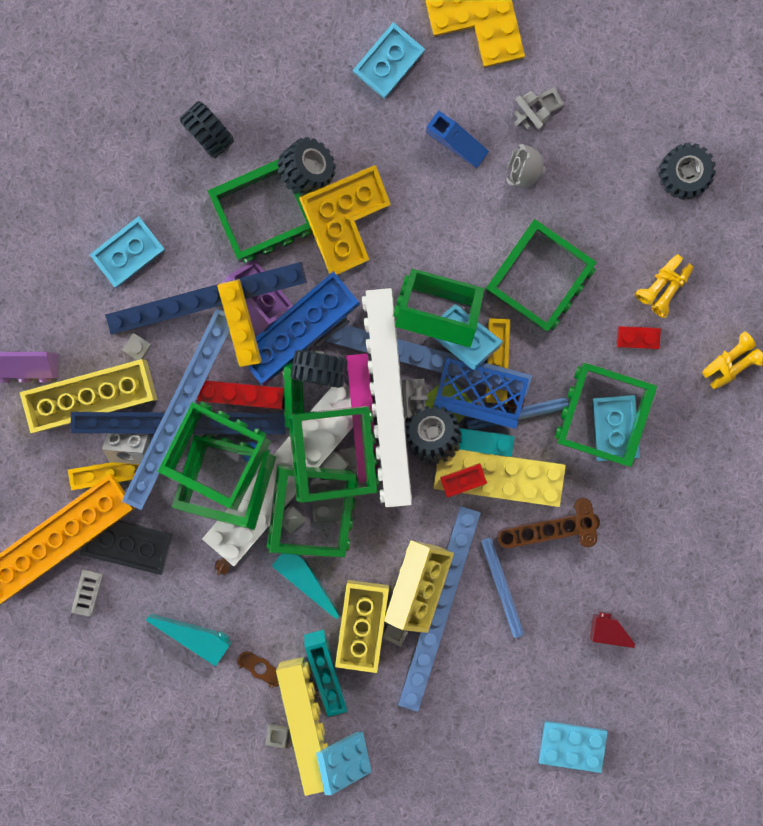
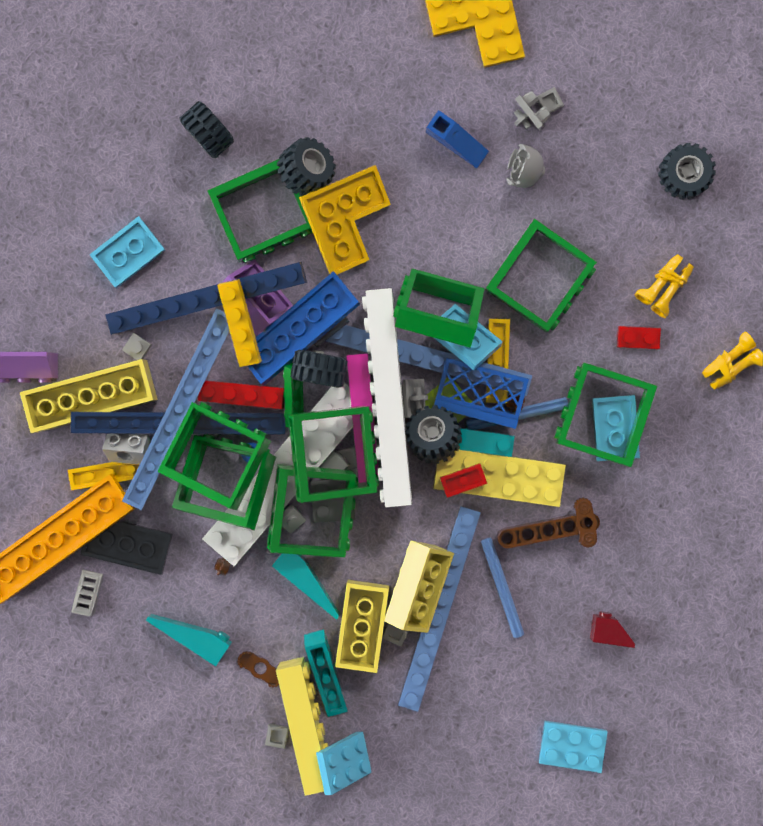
(388, 60): medium azure plate -> none

